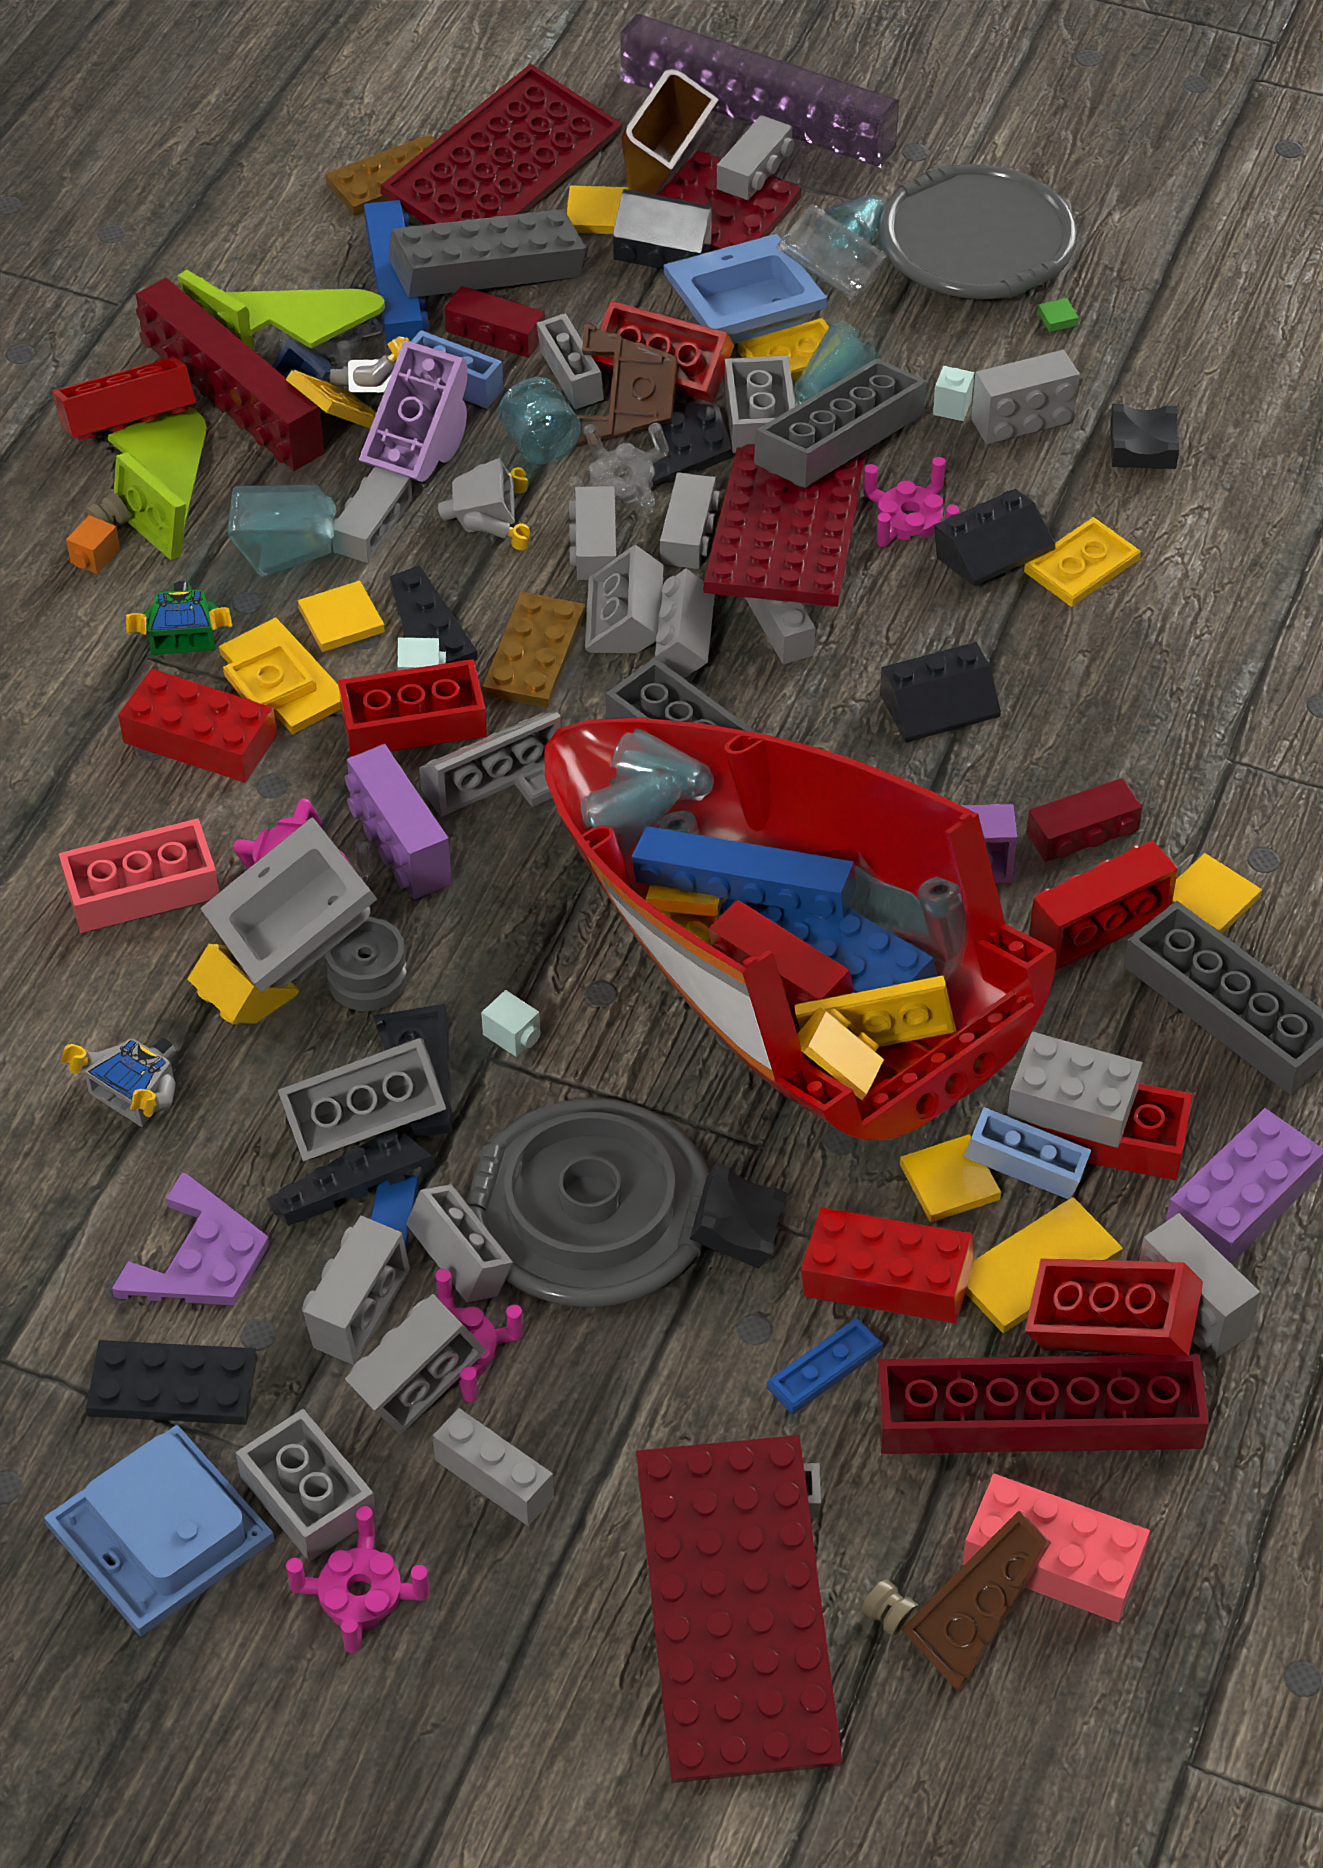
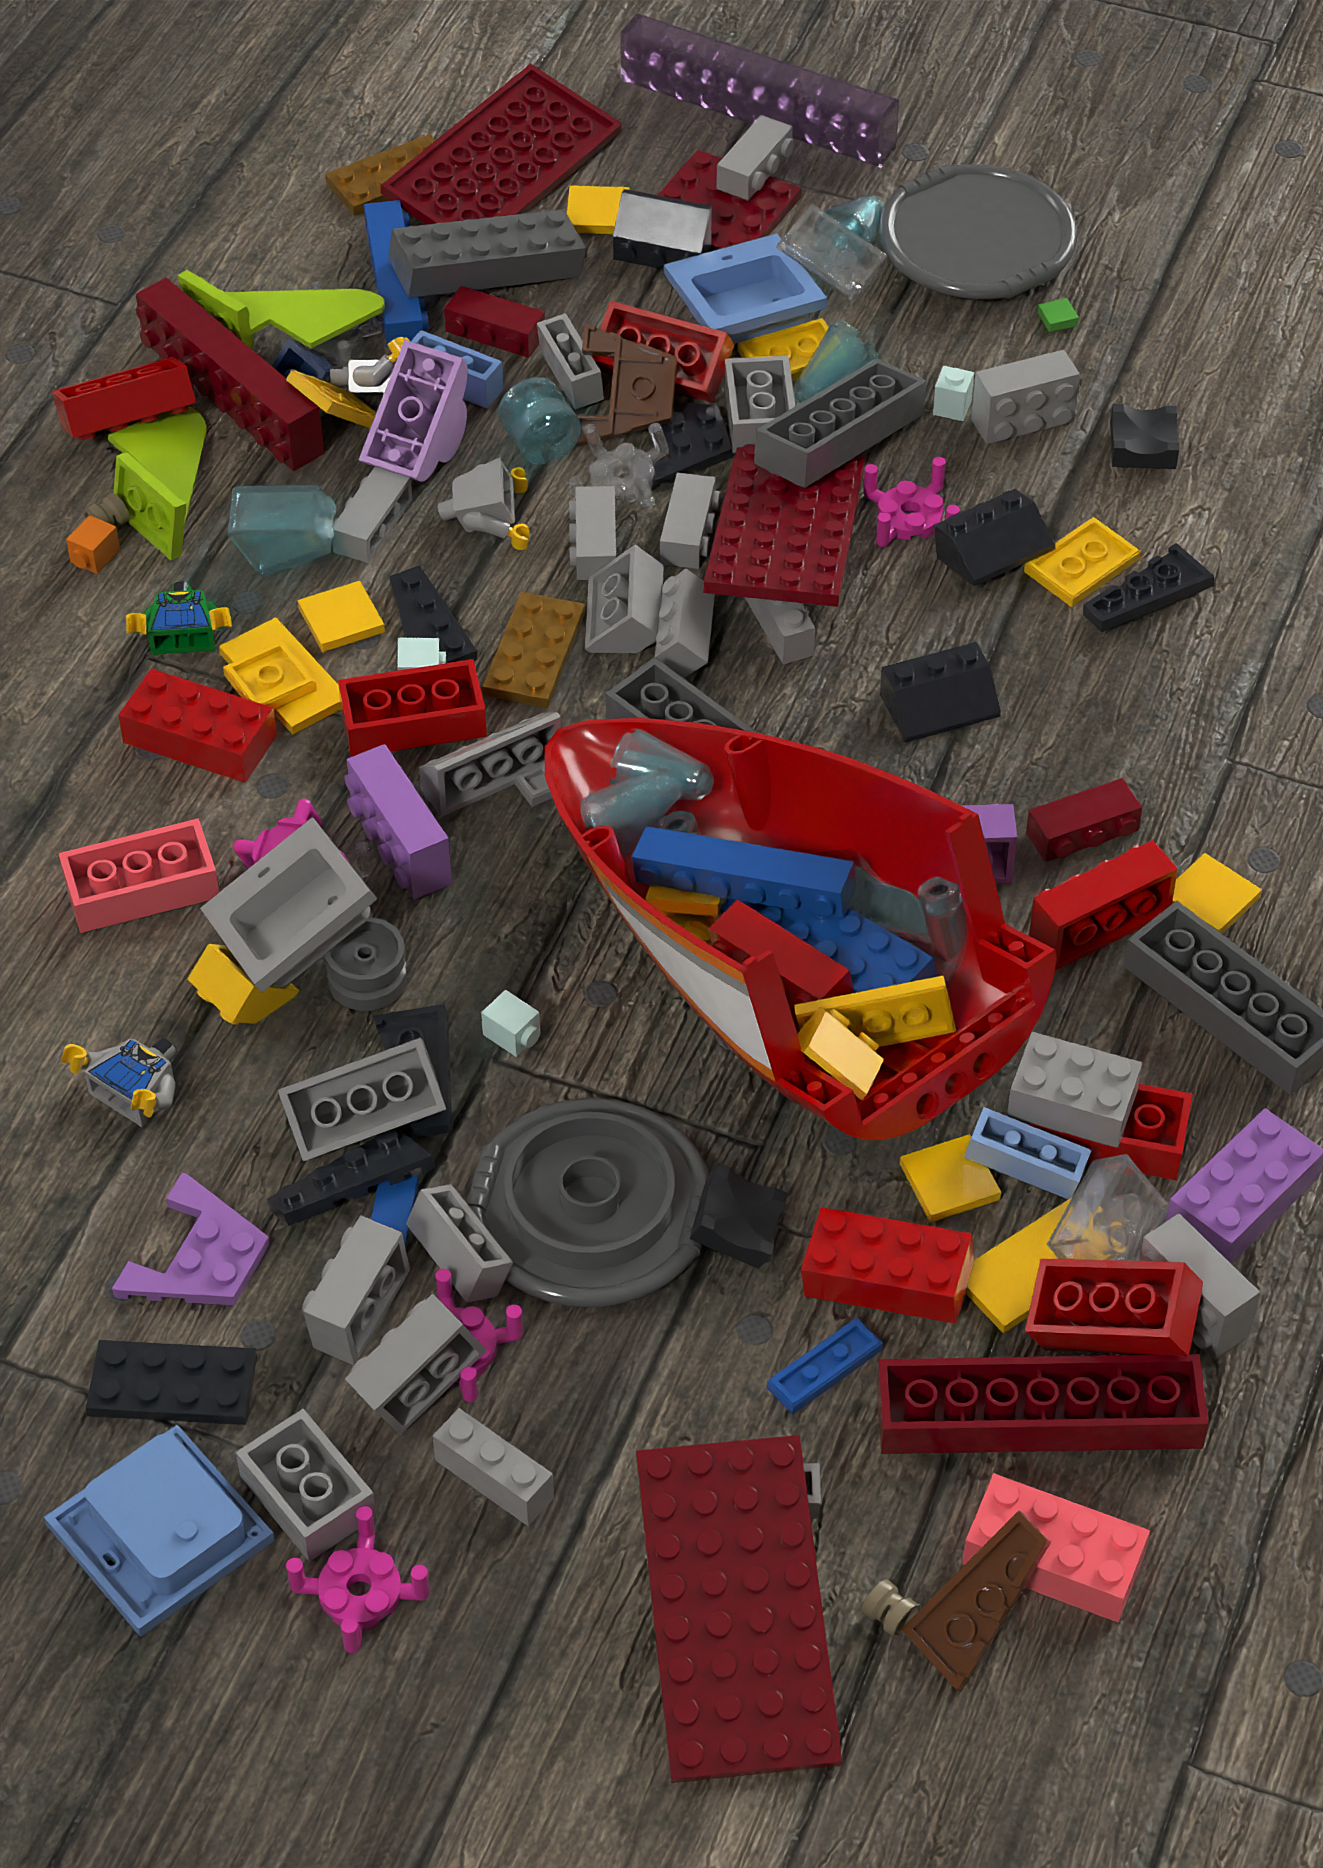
(663, 130): reddish brown windscreen -> none
(1109, 1213): none -> clear slope
(1157, 586): none -> black wing

